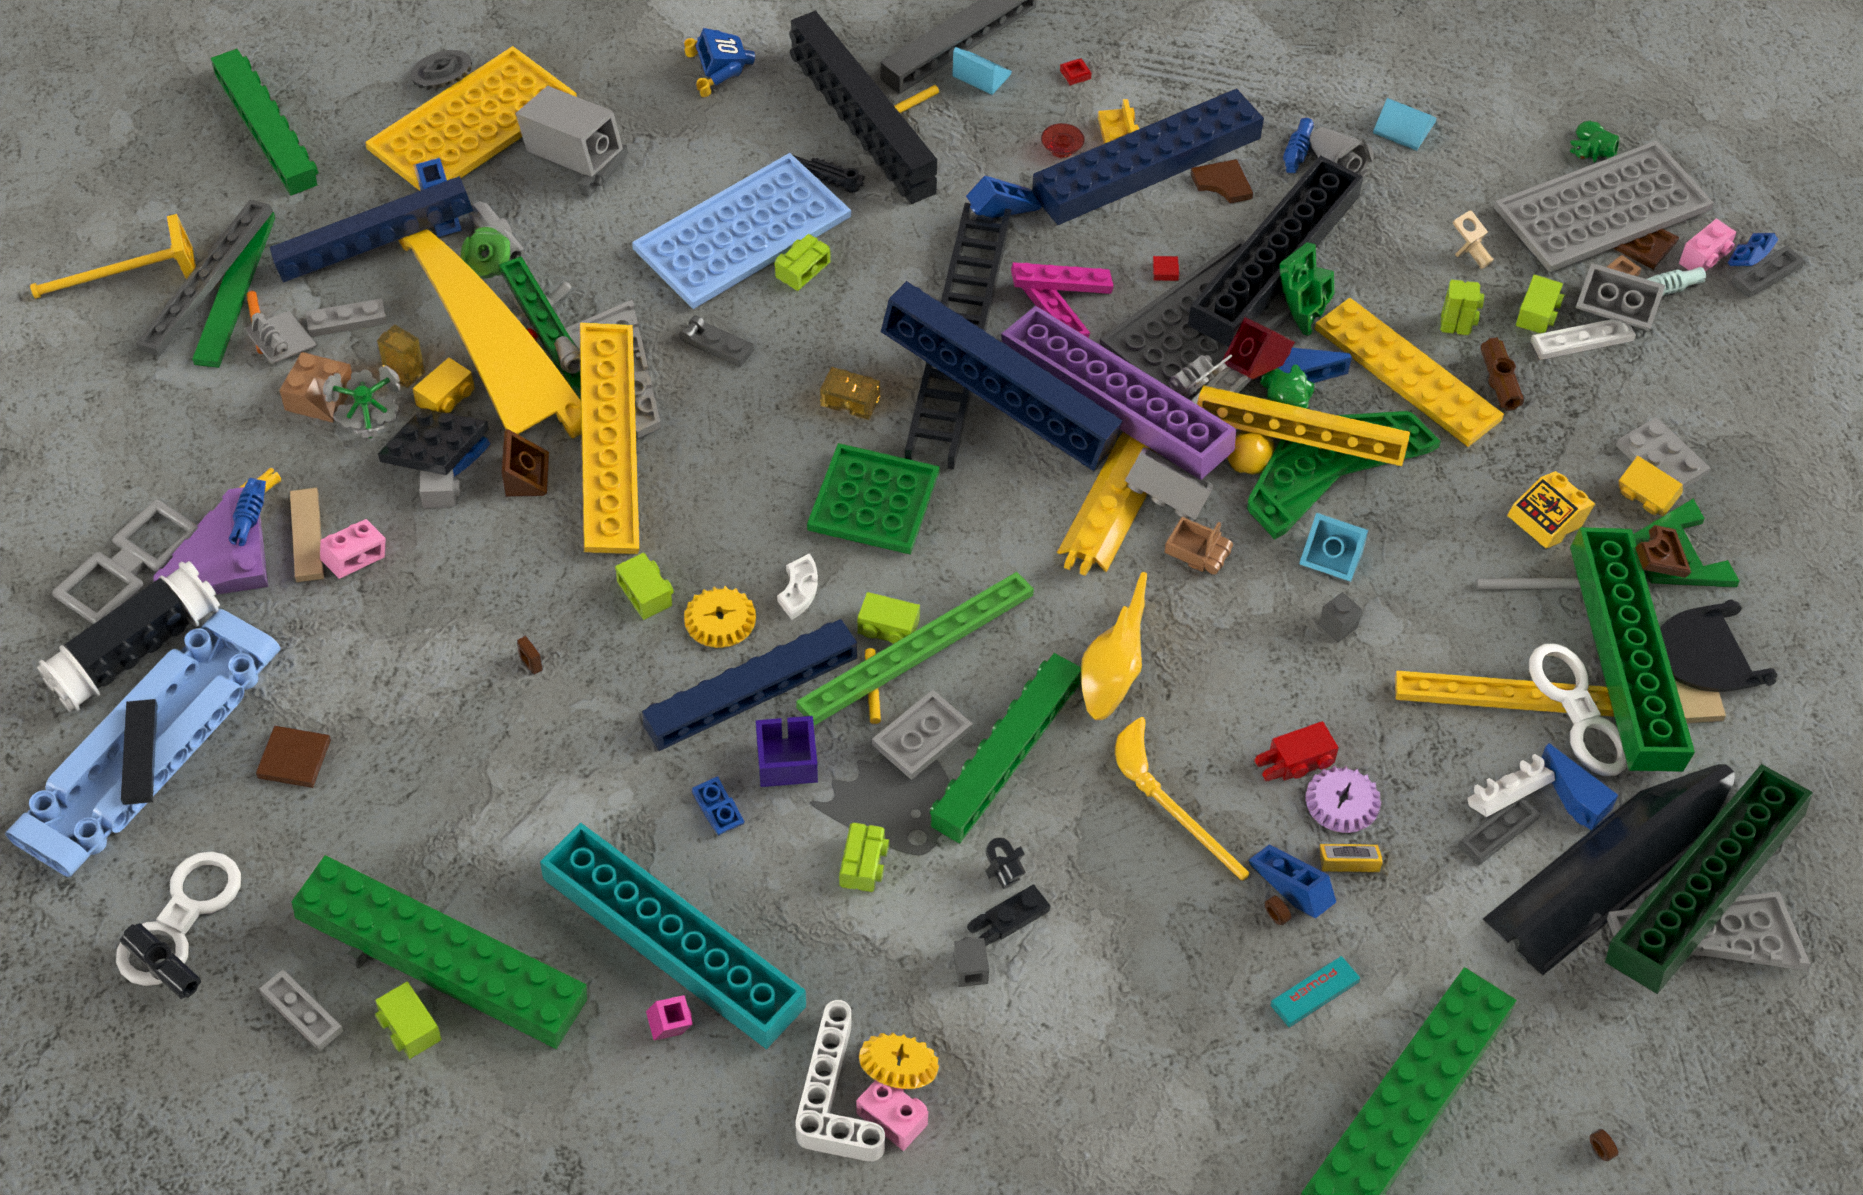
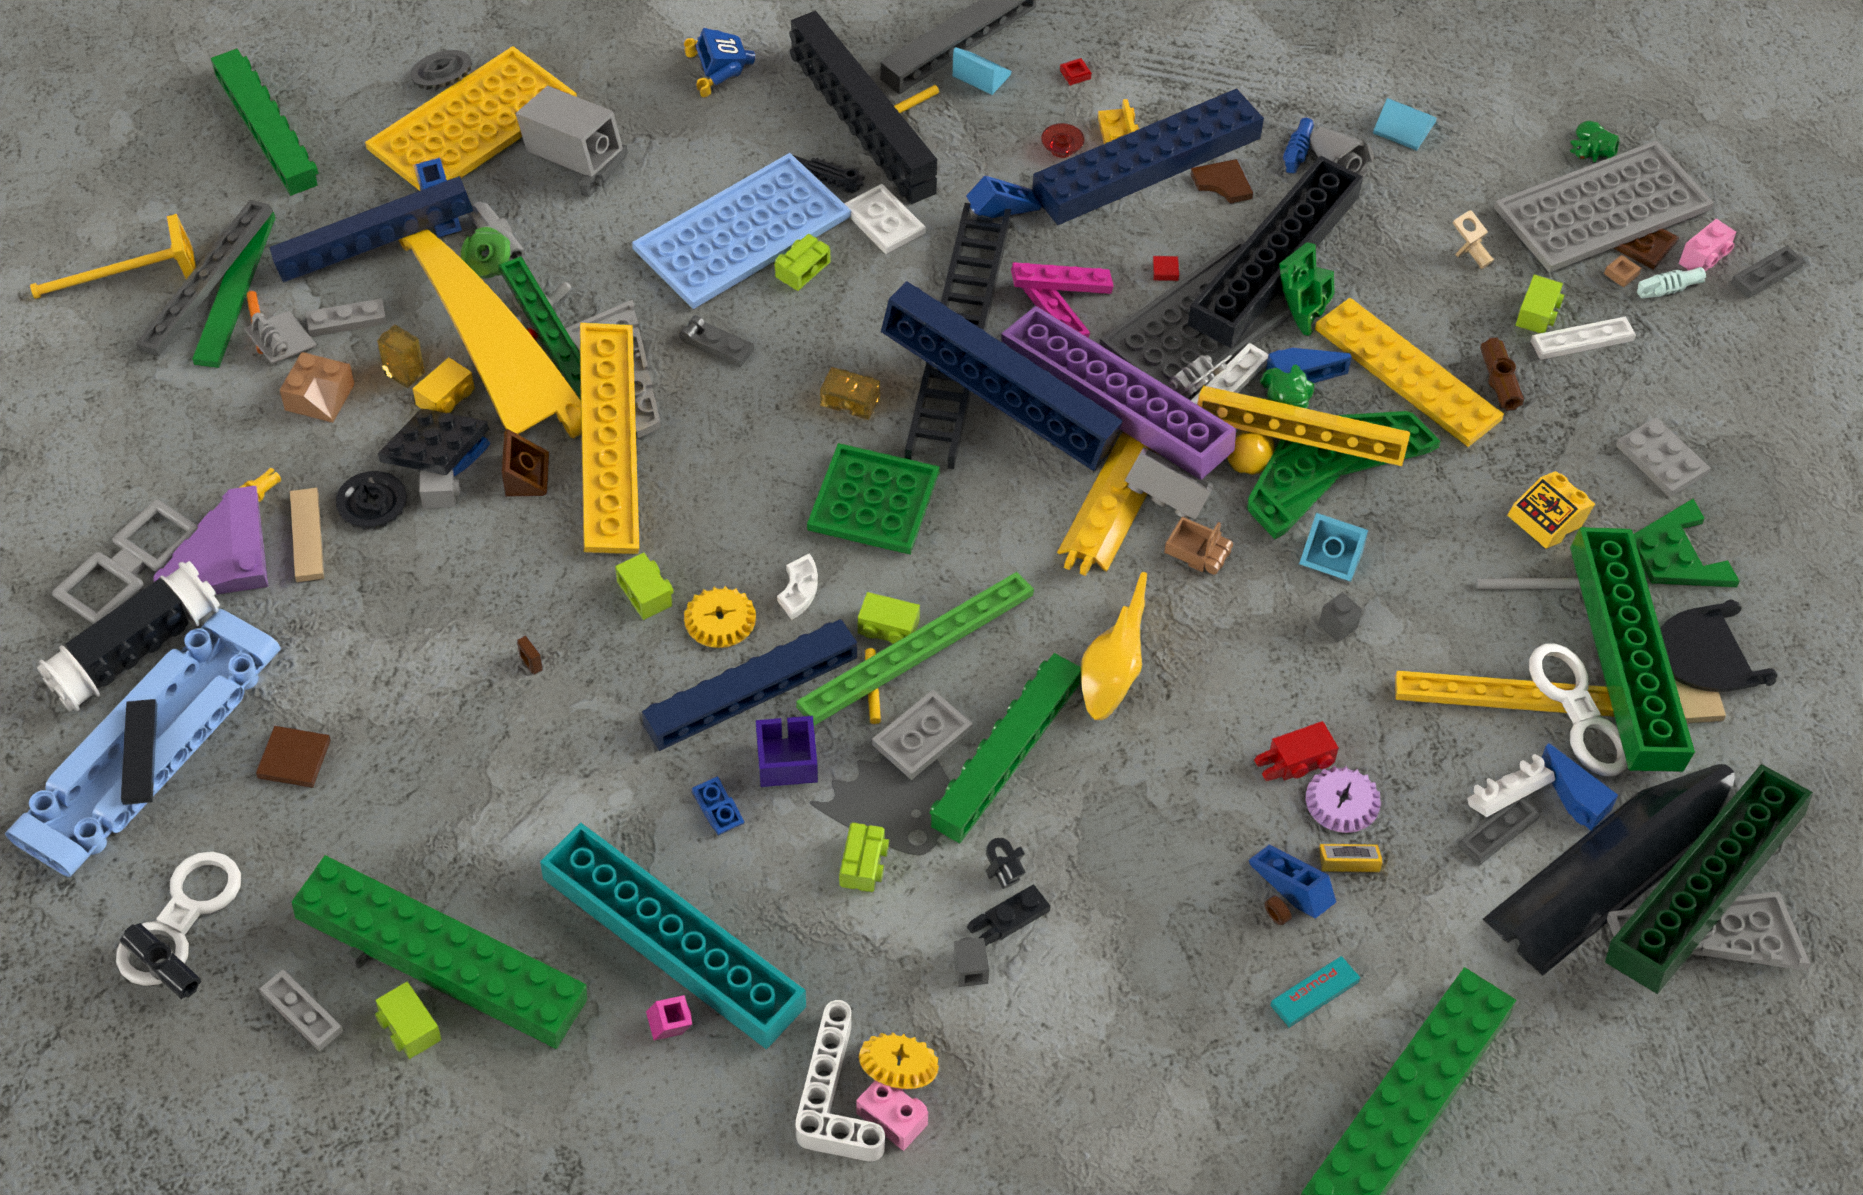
(247, 510): blue hinge -> none
(352, 548): bright pink brick -> none
(362, 388): light grey plant -> none
(381, 486): none -> black gear
(568, 355): light grey cone -> none
(884, 219): none -> white tile
(1134, 765): yellow piece -> none
(1257, 349): dark red slope -> none
(1461, 307): lime brick -> none
(1603, 1145): reddish brown tile -> none
(1620, 296): light grey slope -> none
(1650, 487): yellow brick -> none
(1663, 553): reddish brown tile -> none
(1754, 251): blue slope -> none

